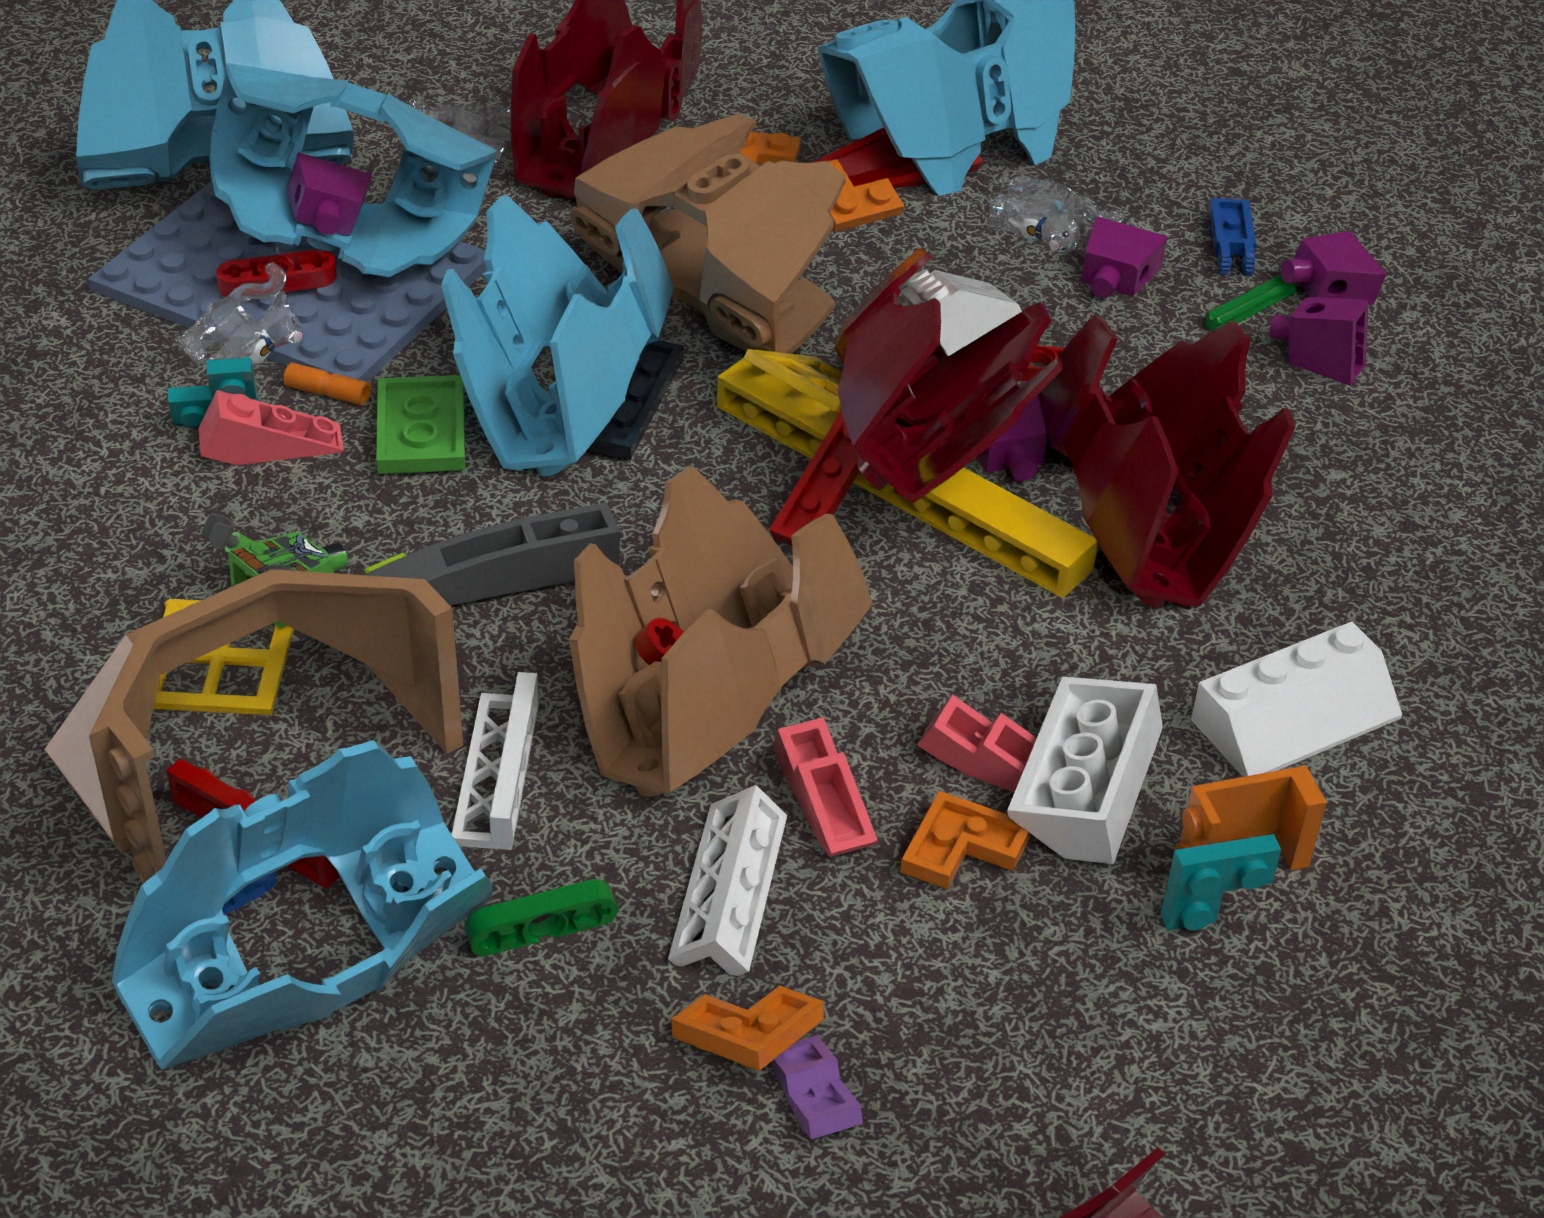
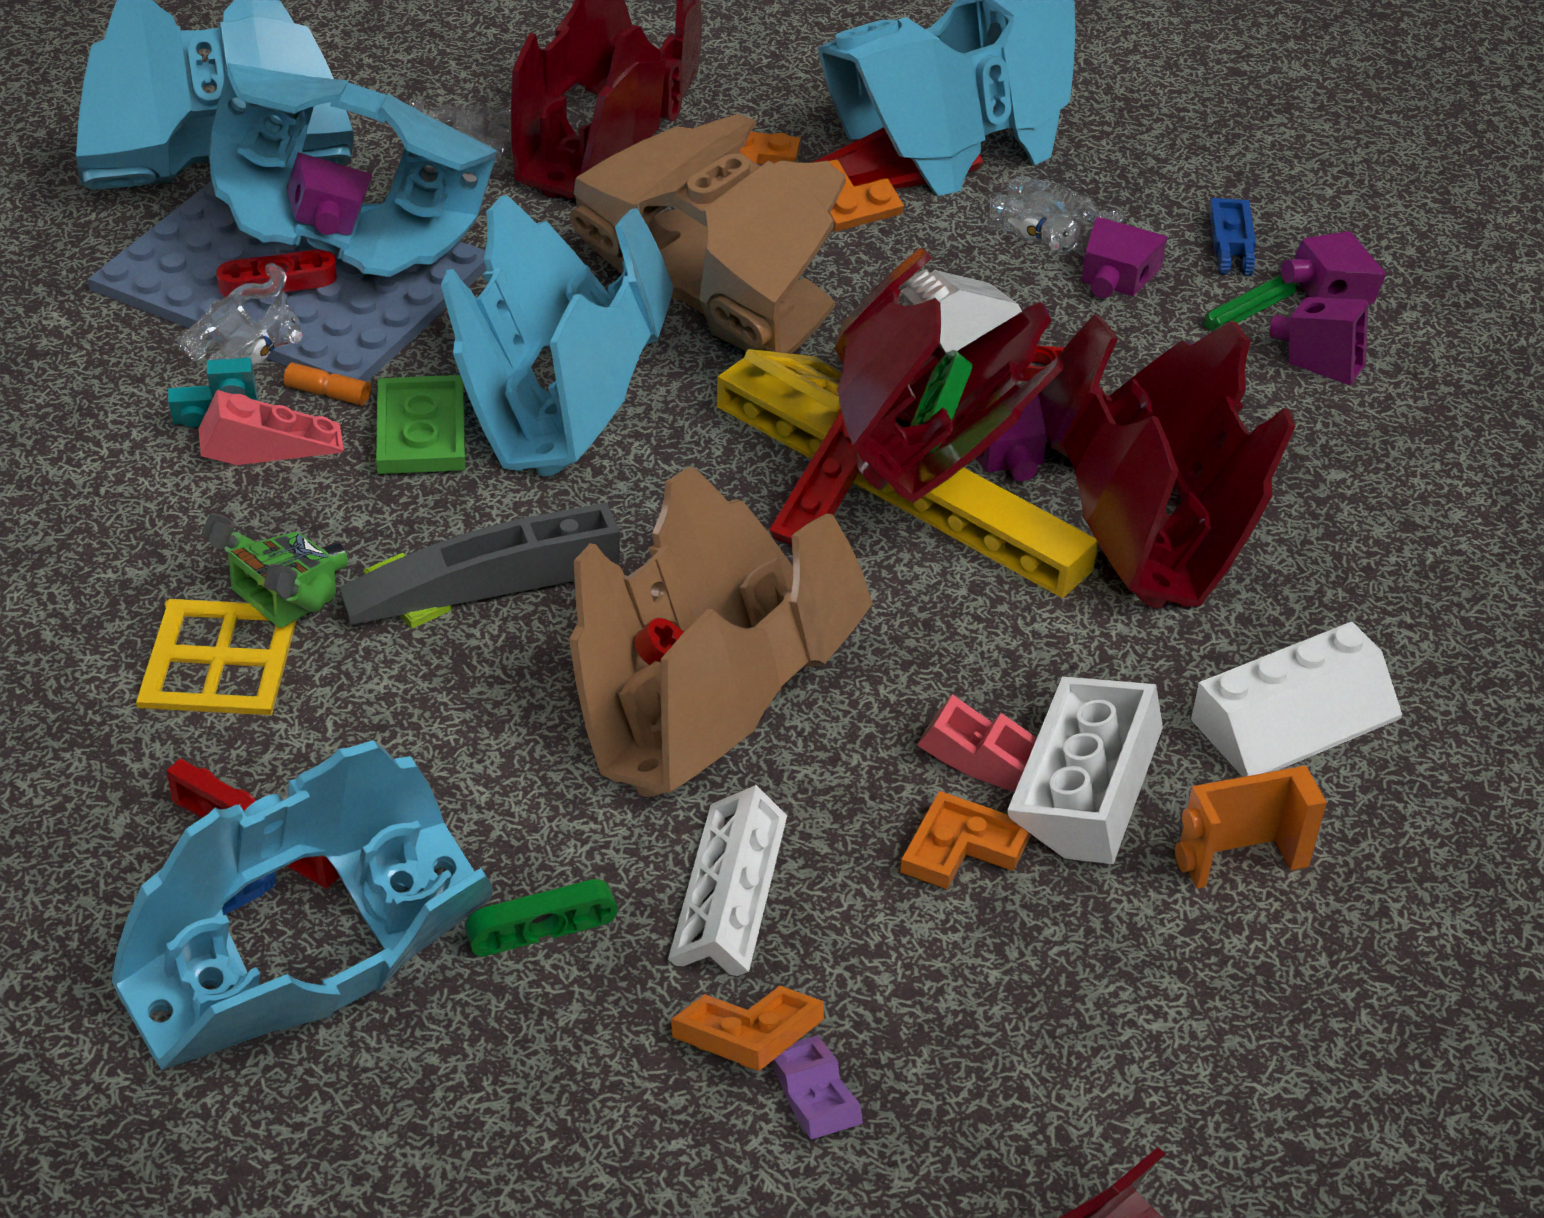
(386, 622): medium nougat panel -> none
(507, 770): white fence -> none
(644, 394): black plate -> none
(824, 787): coral slope -> none
(943, 388): none -> green beam
(1206, 871): teal plate -> none

